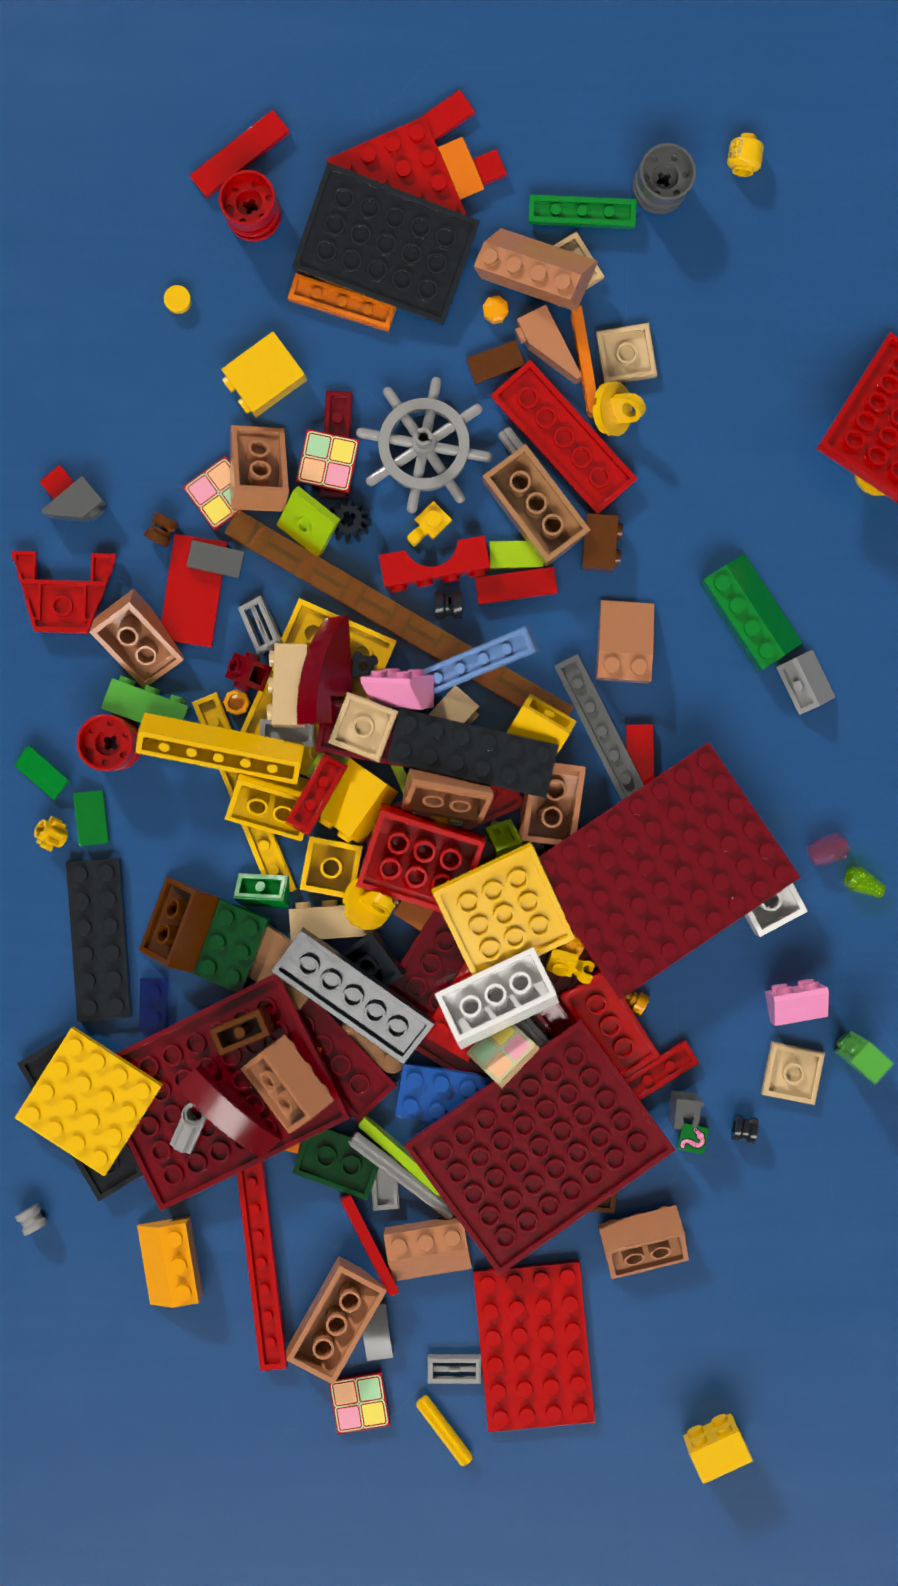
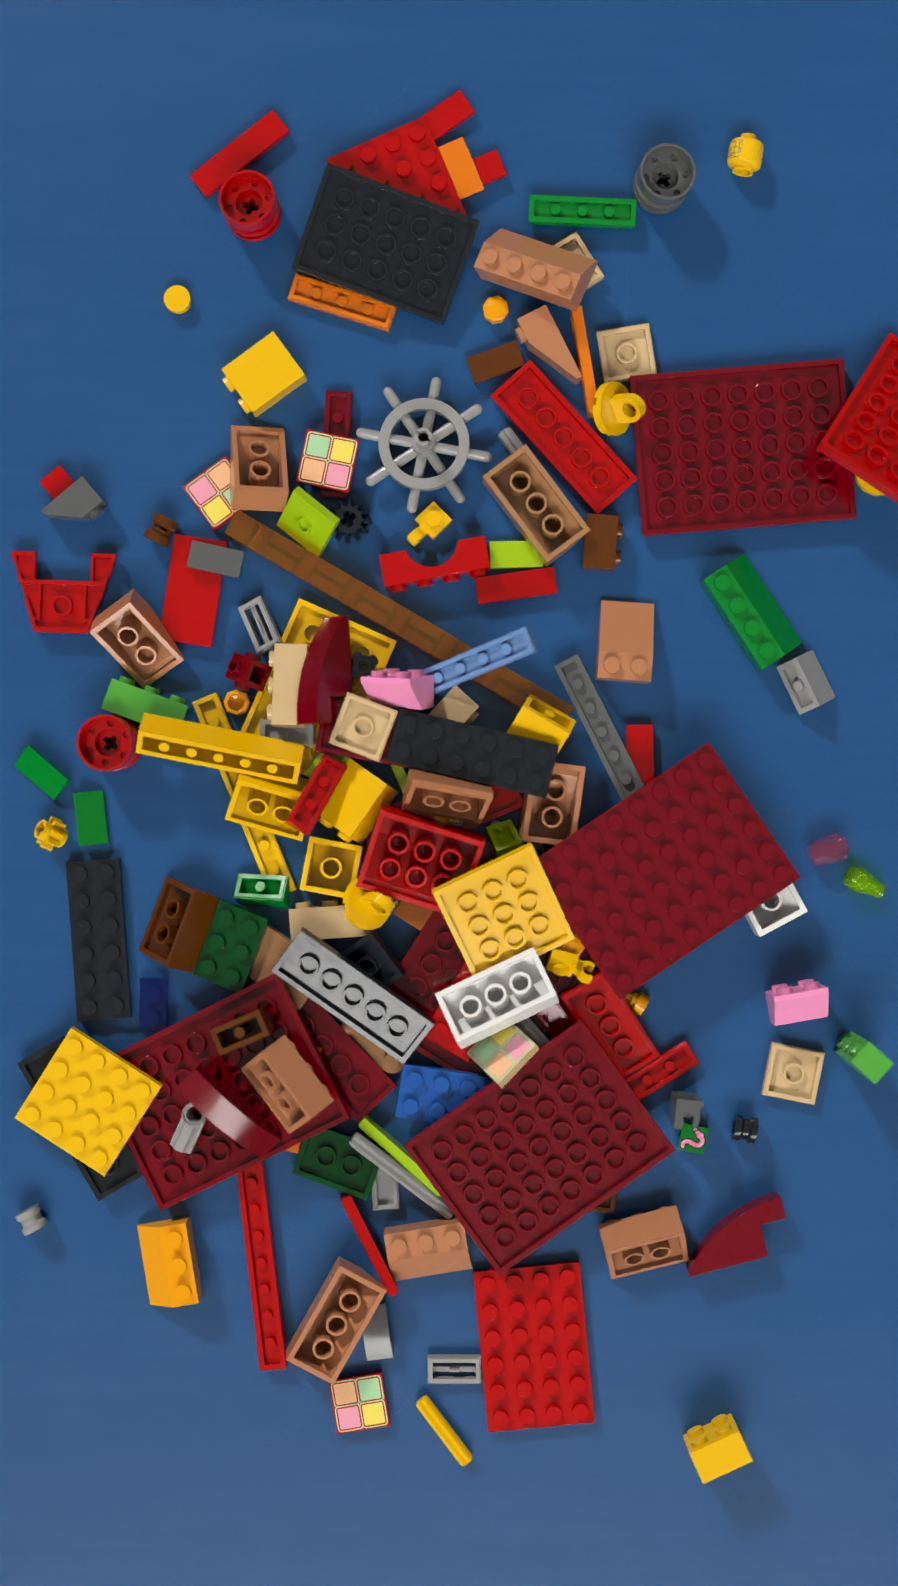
(448, 605): black wheel -> none
(736, 1236): none -> dark red slope
(739, 448): none -> dark red plate

